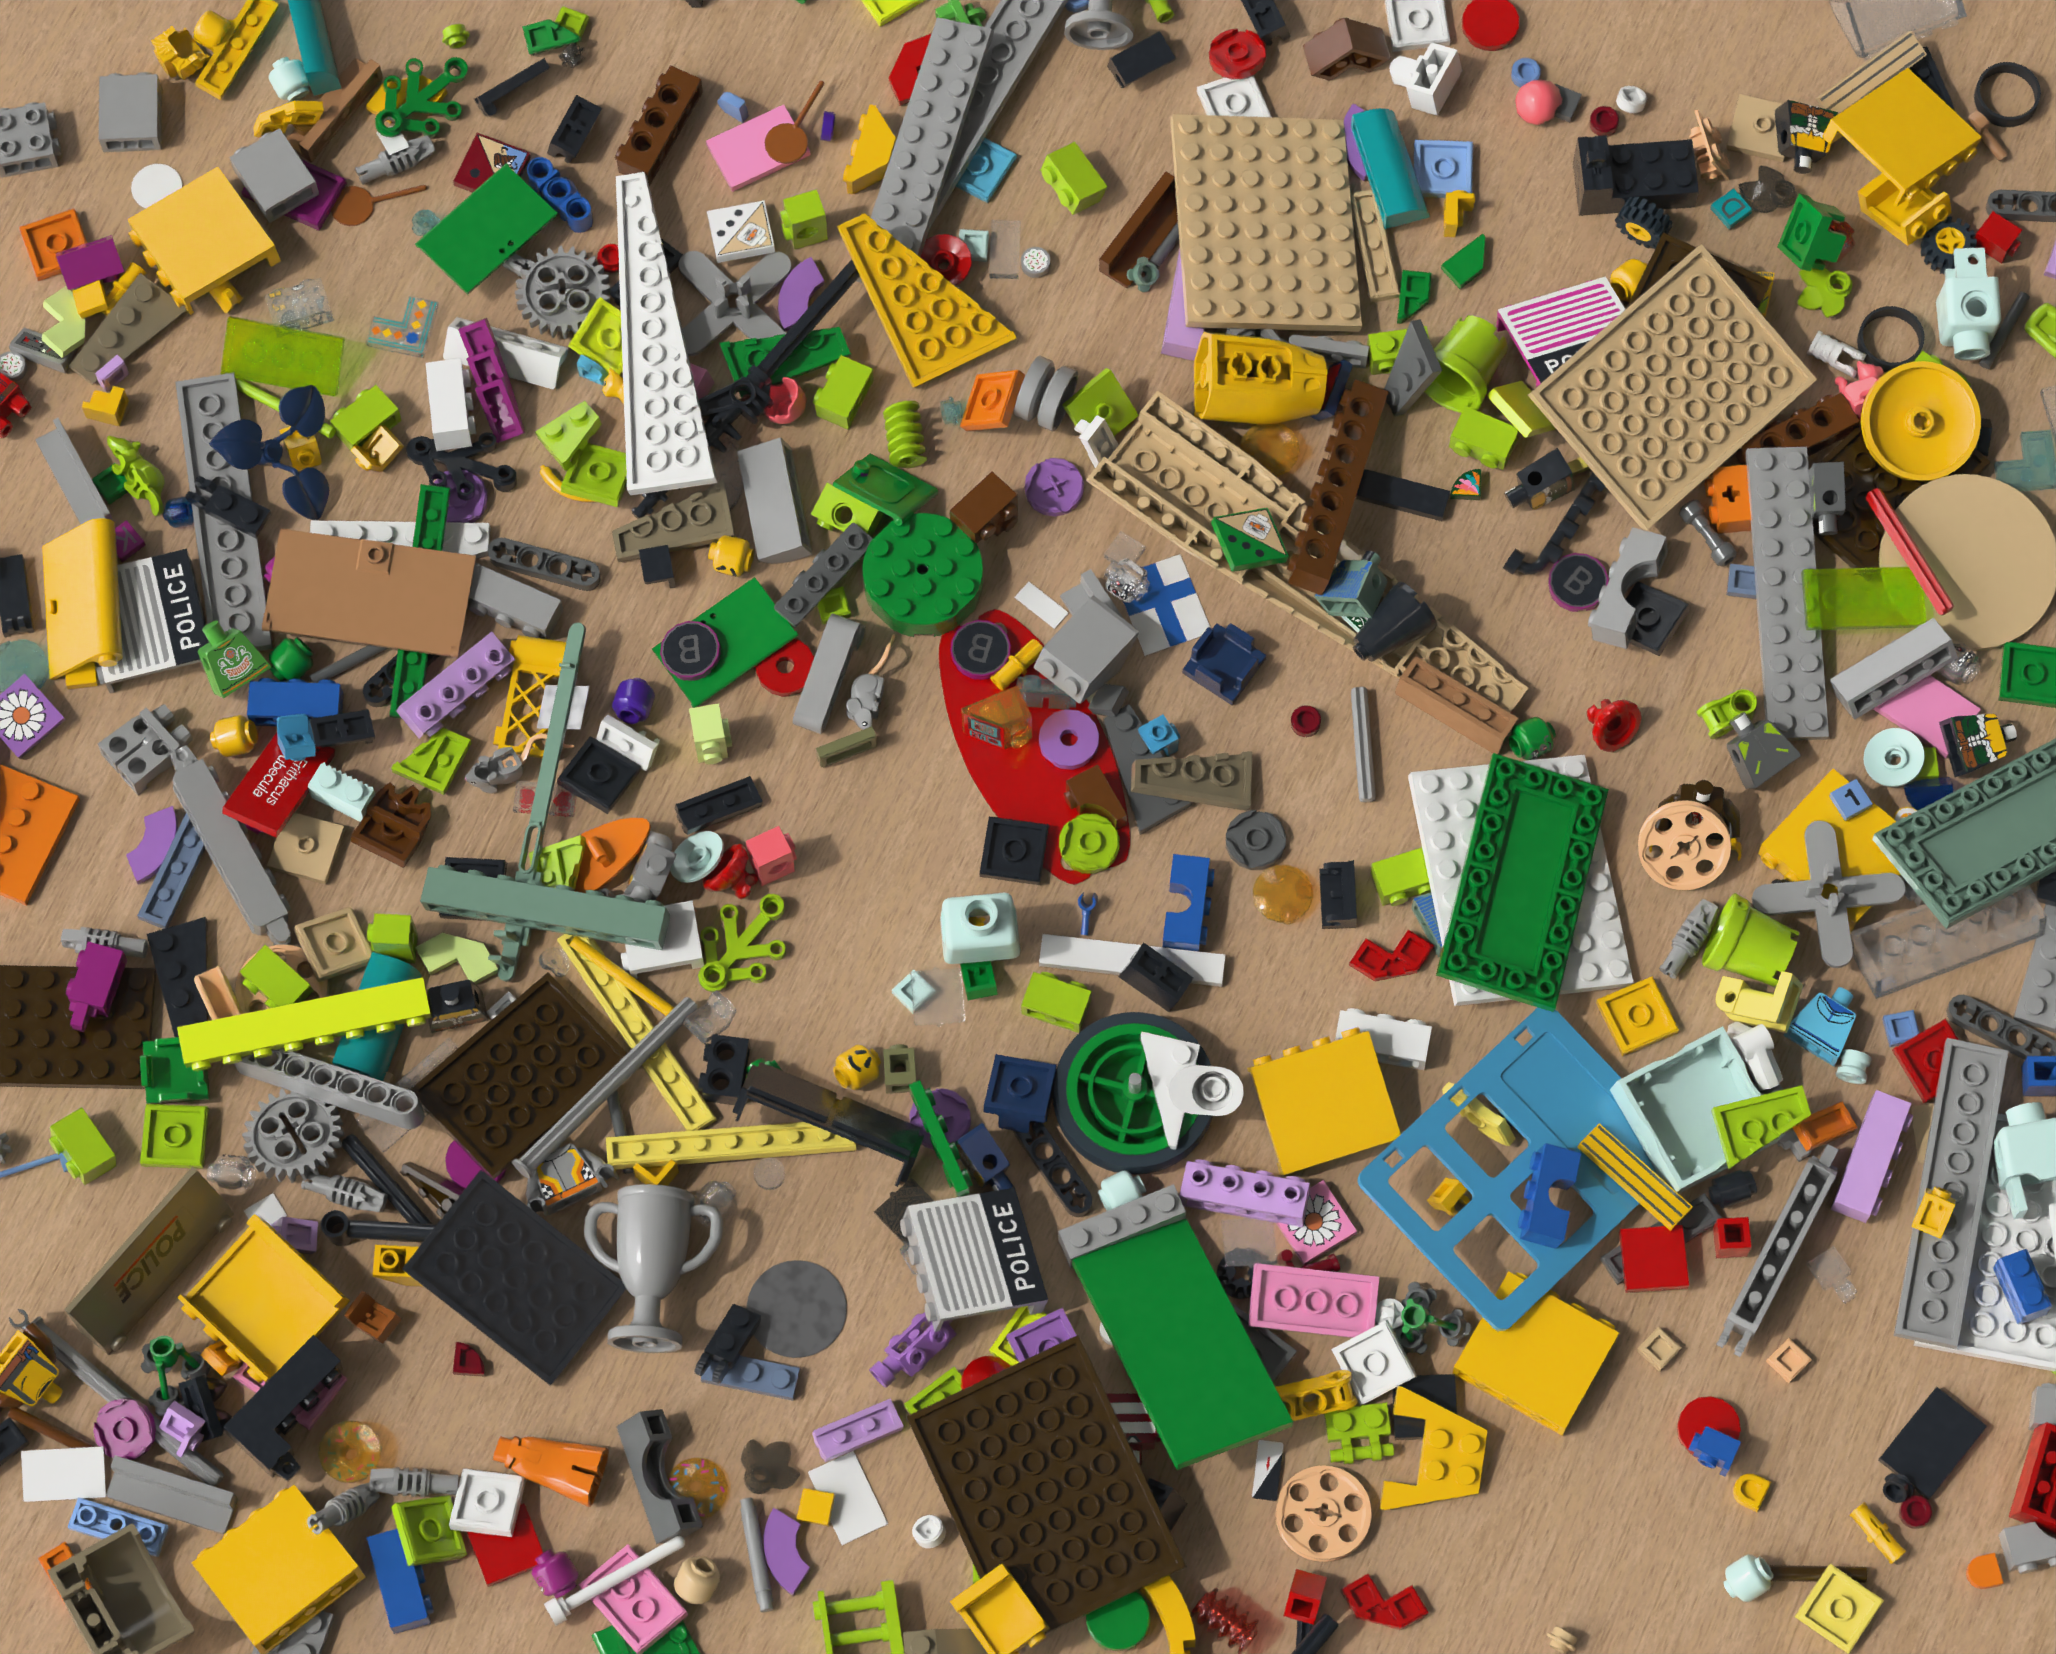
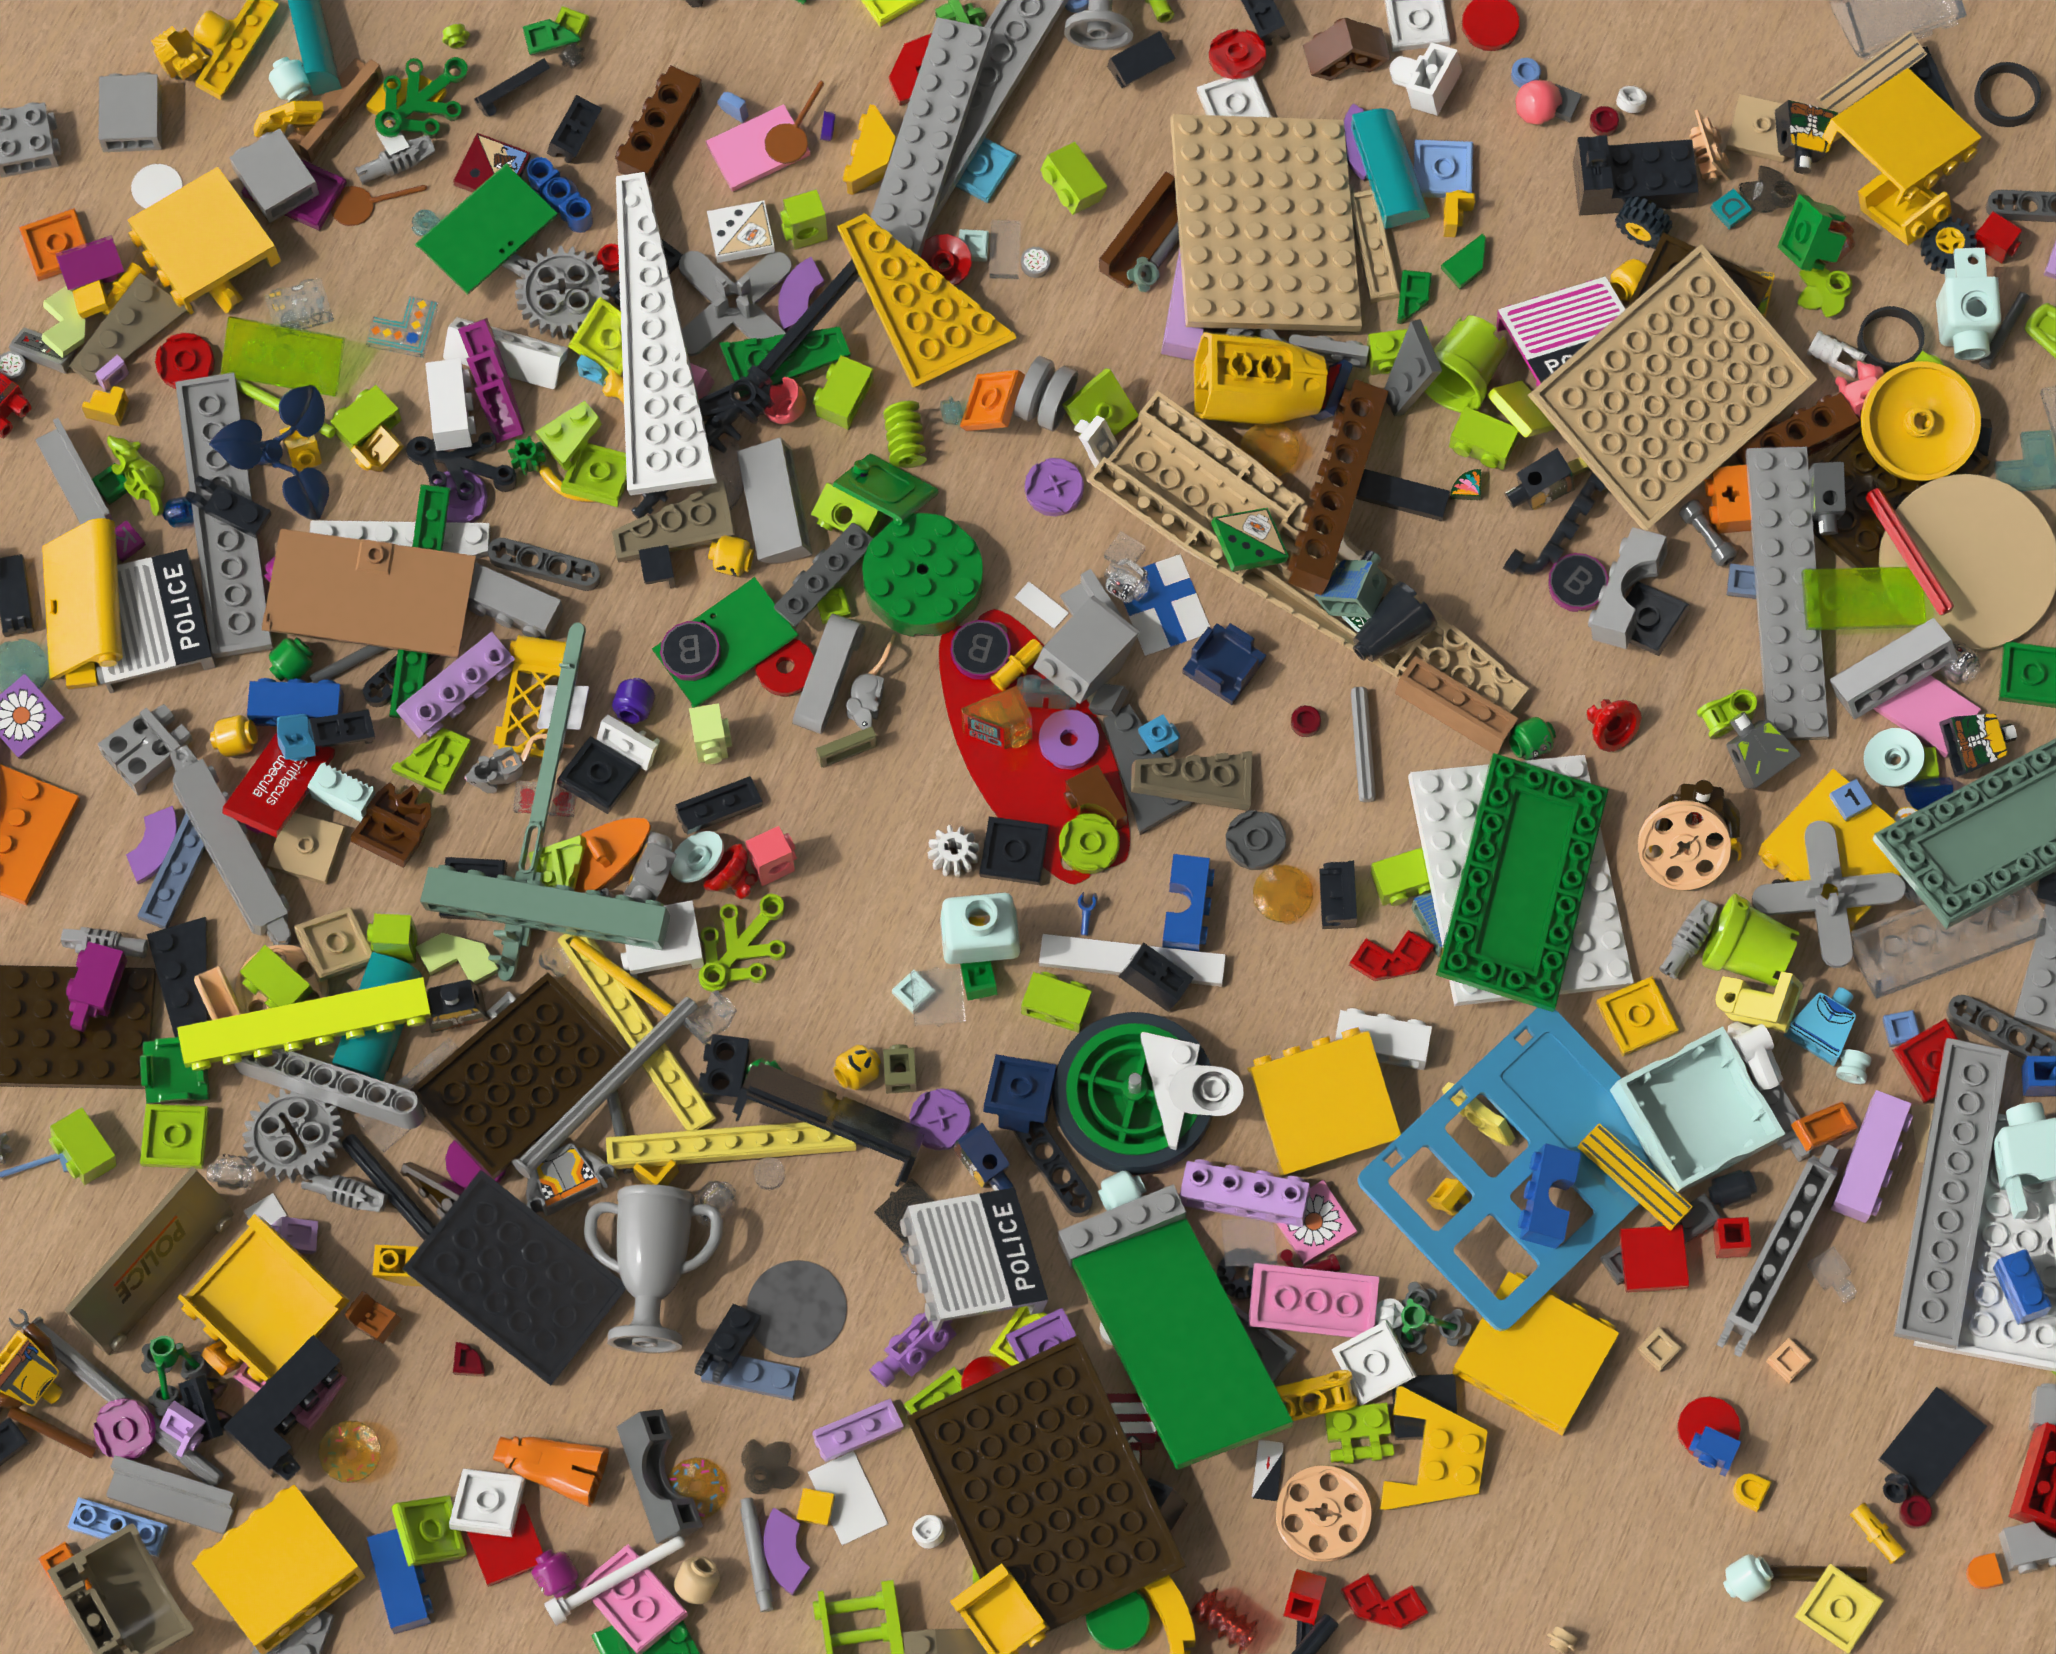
(63, 1474): white sticker -> none
(184, 358): none -> red tile
(229, 659): bright green torso -> none
(343, 1508): light grey hinge -> none
(372, 1229): black piece -> none
(412, 1482): light grey hinge -> none
(523, 448): none -> green gear
(937, 1127): green wing -> none
(942, 855): none -> white gear
(986, 509): reddish brown brick -> none
(1757, 1121): lime wing -> none
(1934, 1211): yellow bracket -> none
(1981, 125): medium nougat bar -> none

